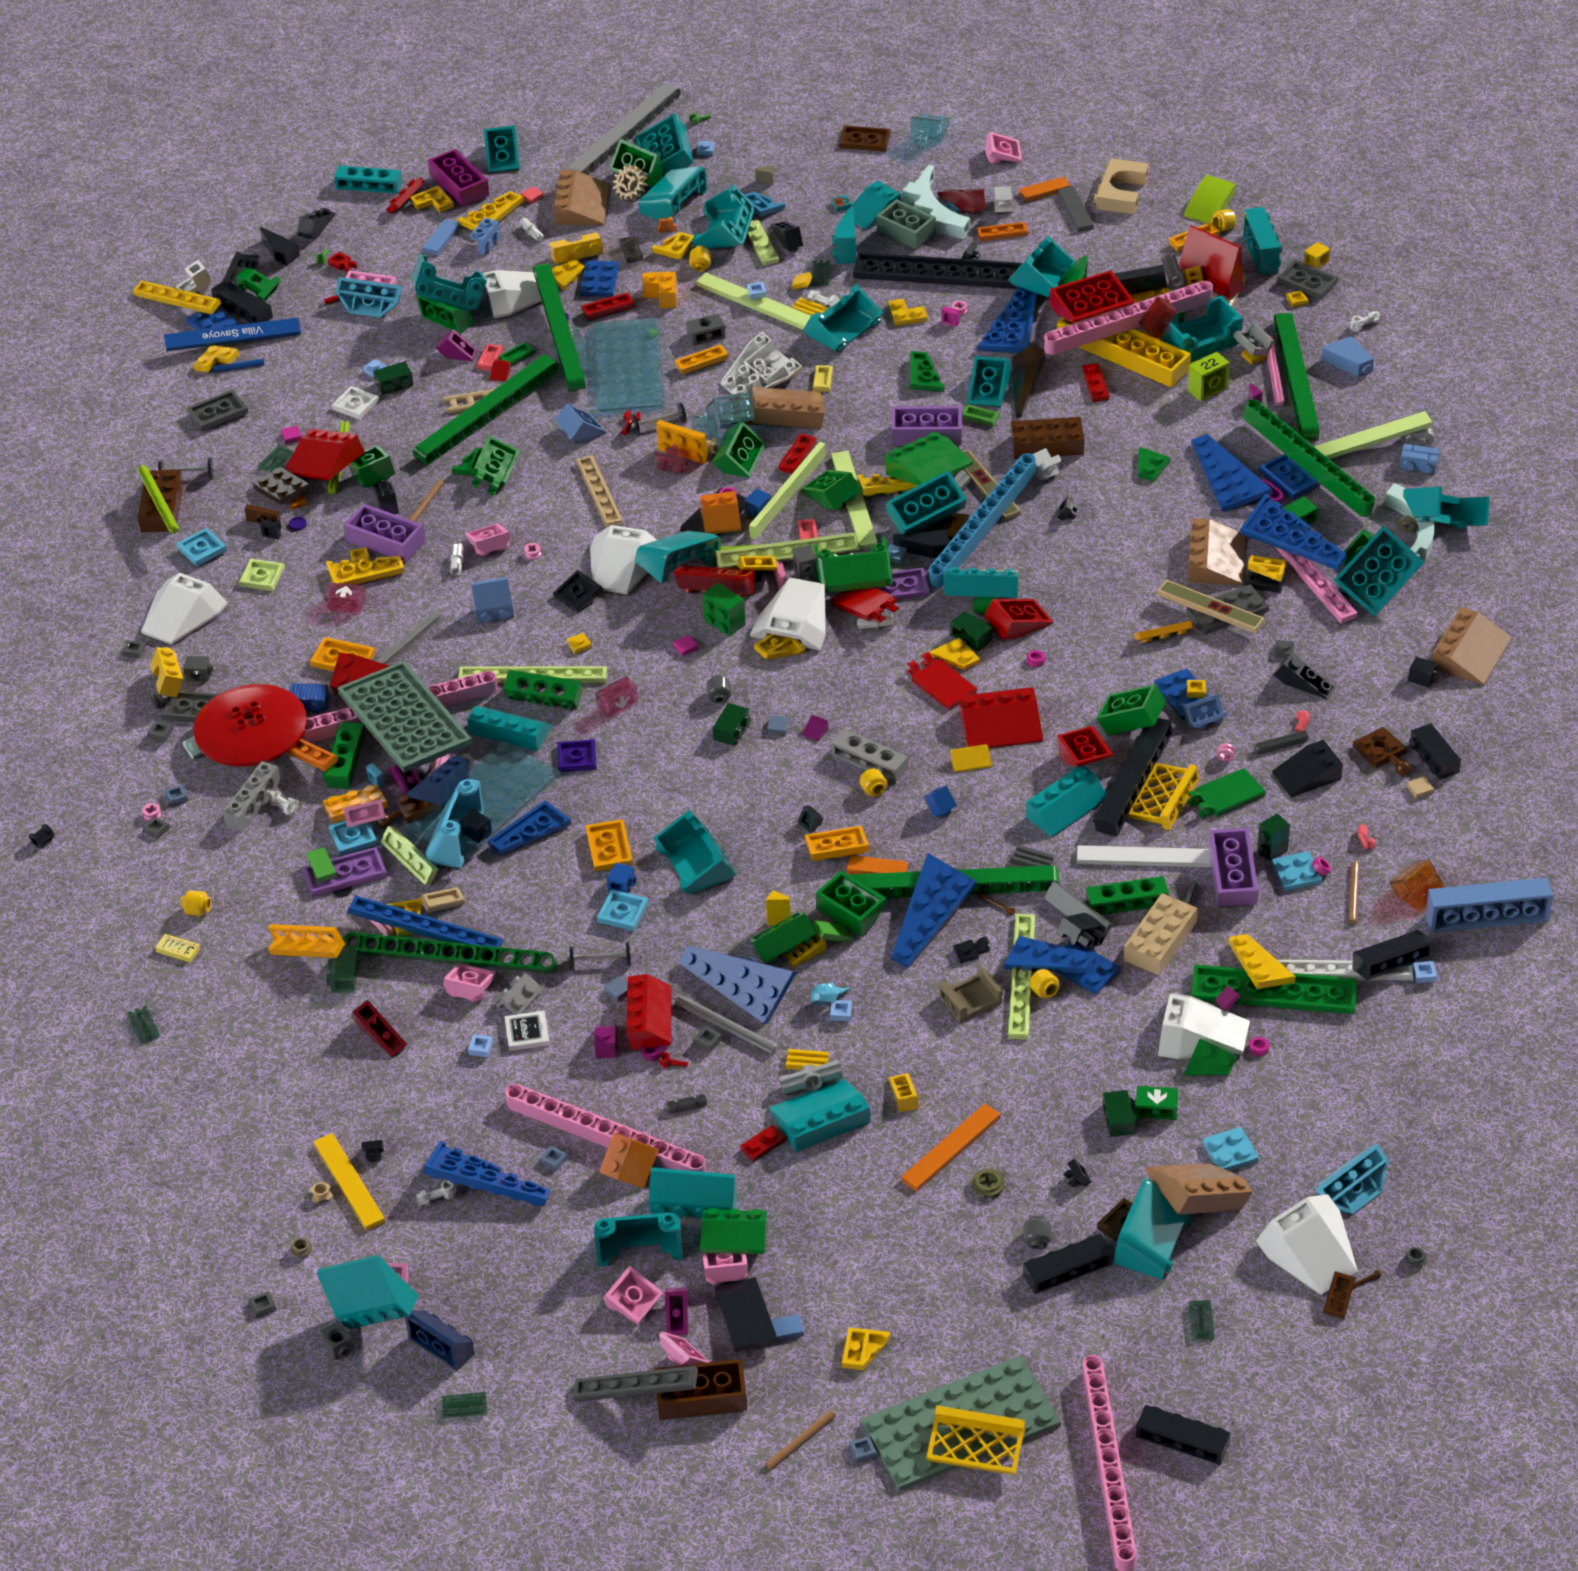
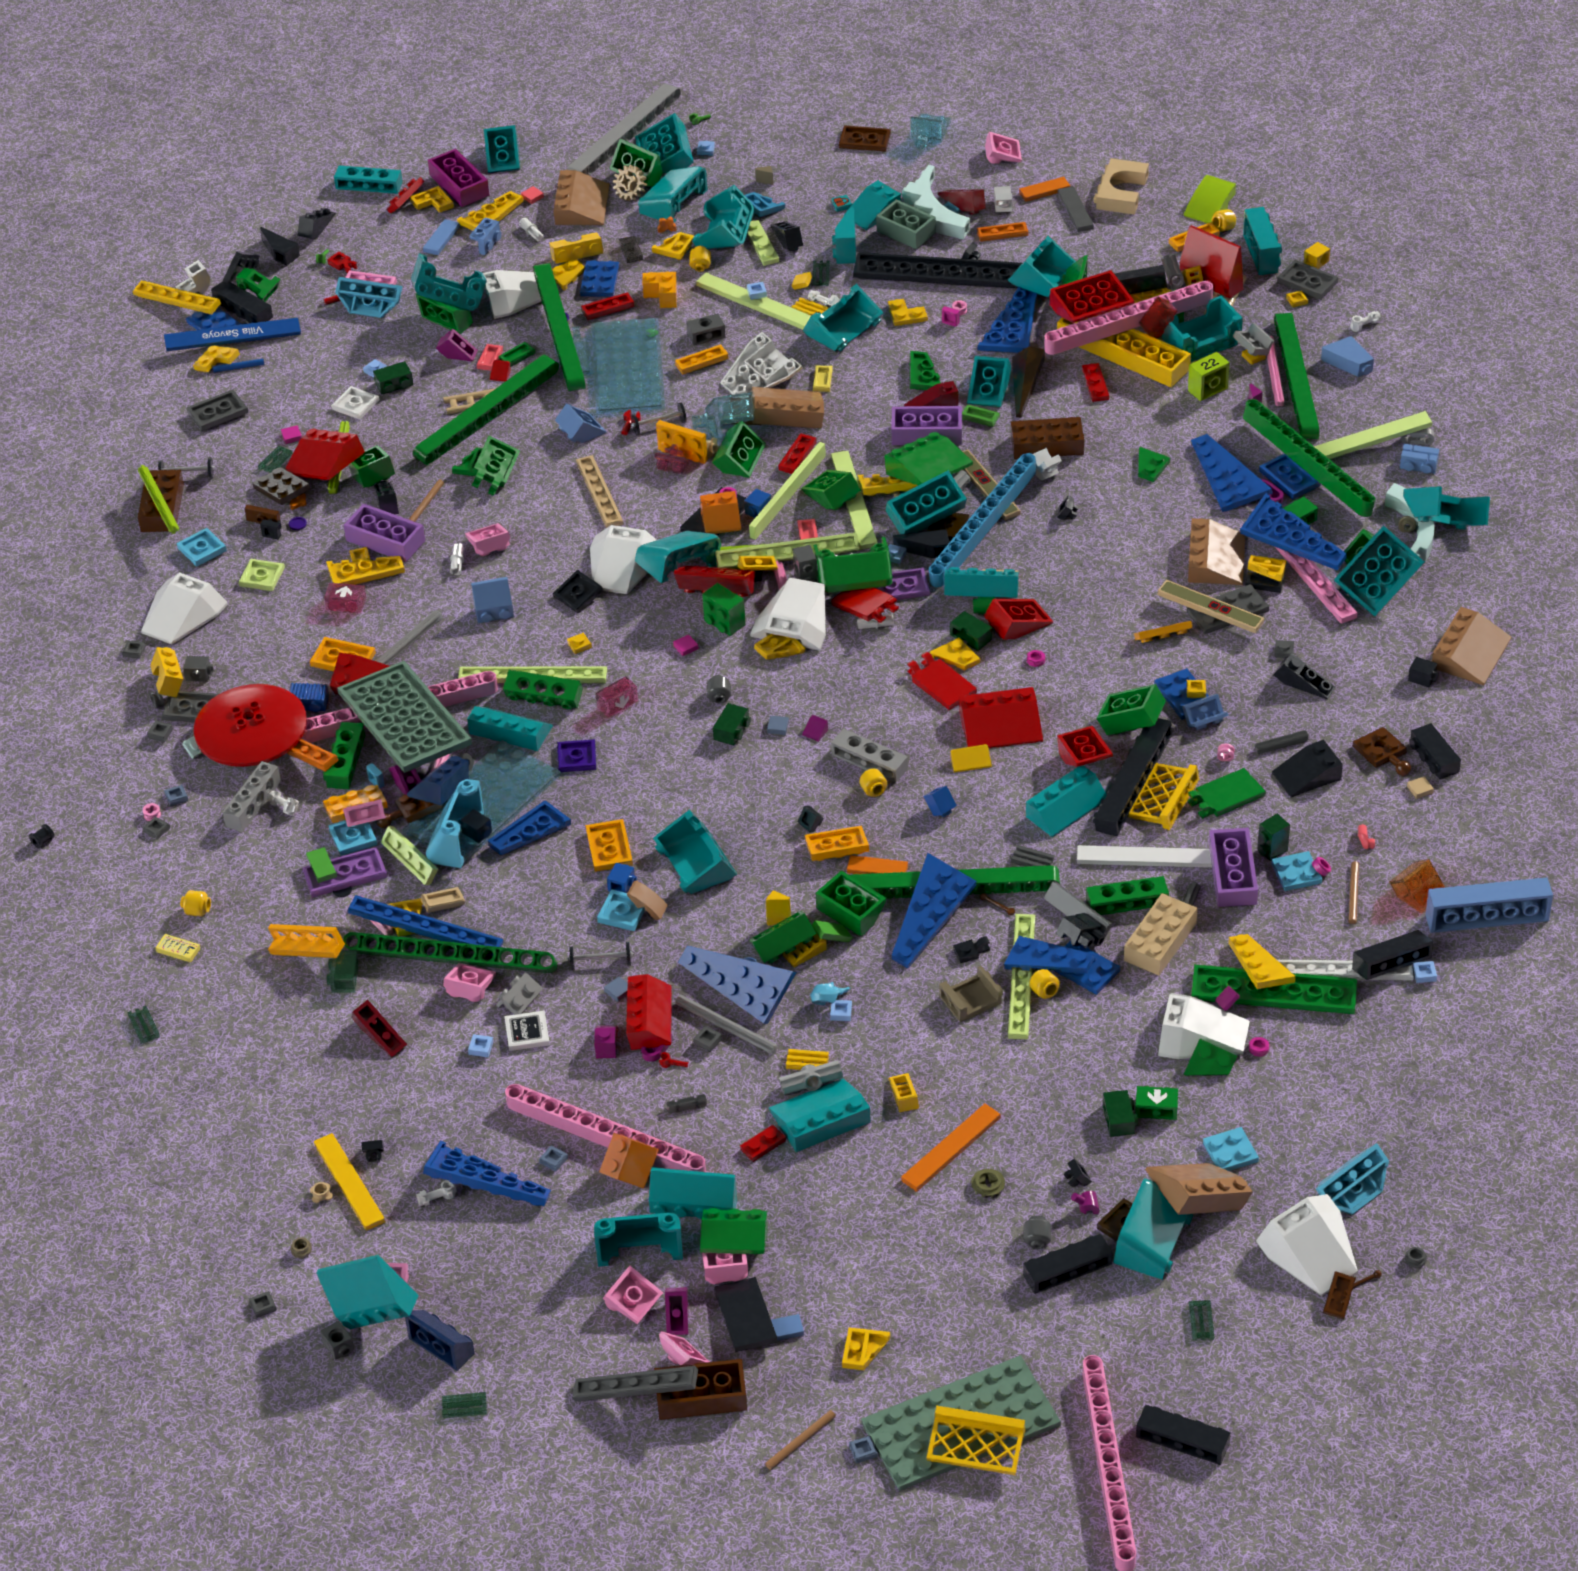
(532, 547): bright pink bush -> none
(645, 897): none -> medium nougat slope
(939, 395): none -> dark red slope
(1087, 1201): none -> magenta piece
(1303, 717): coral arm -> none

